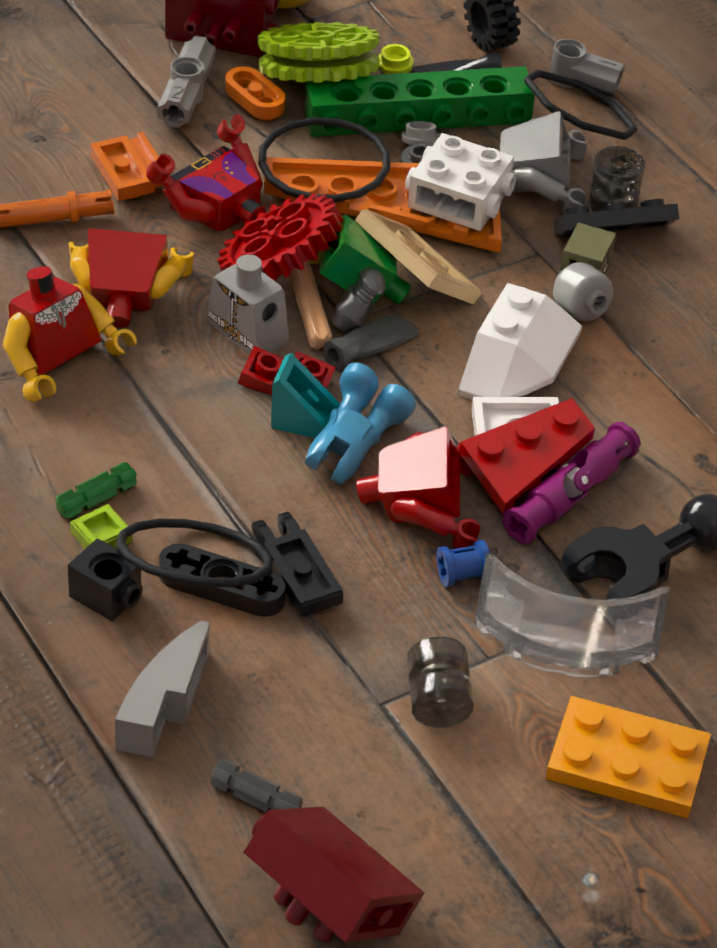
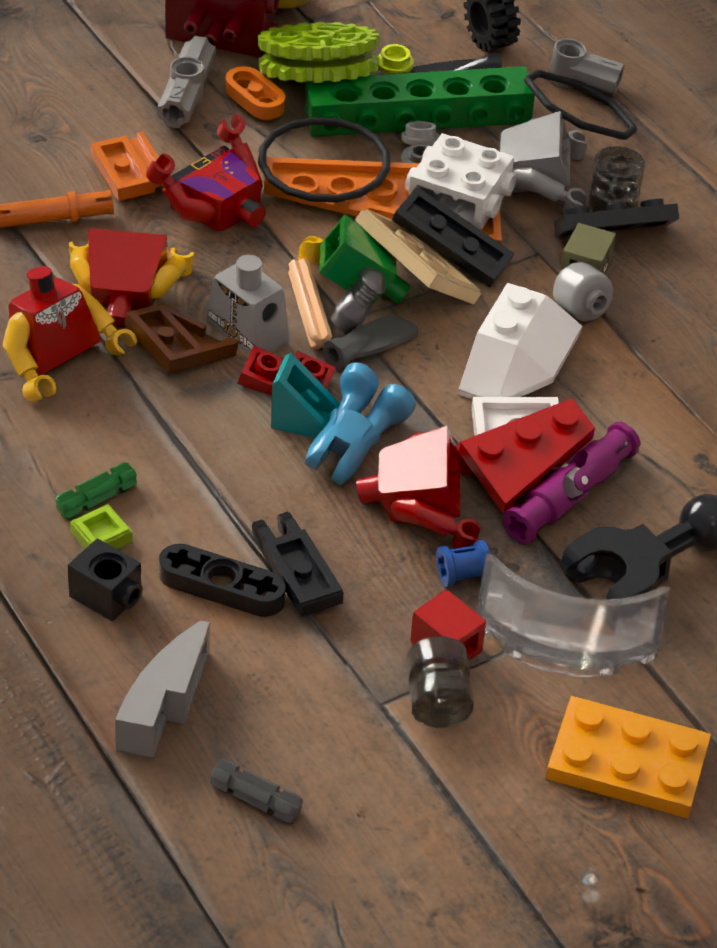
(175, 339): none -> reddish brown wing
(190, 579): black piece -> none
(285, 235): red gear -> none
(332, 875): dark red piece -> none
(450, 618): none -> red panel
(453, 236): none -> black plate

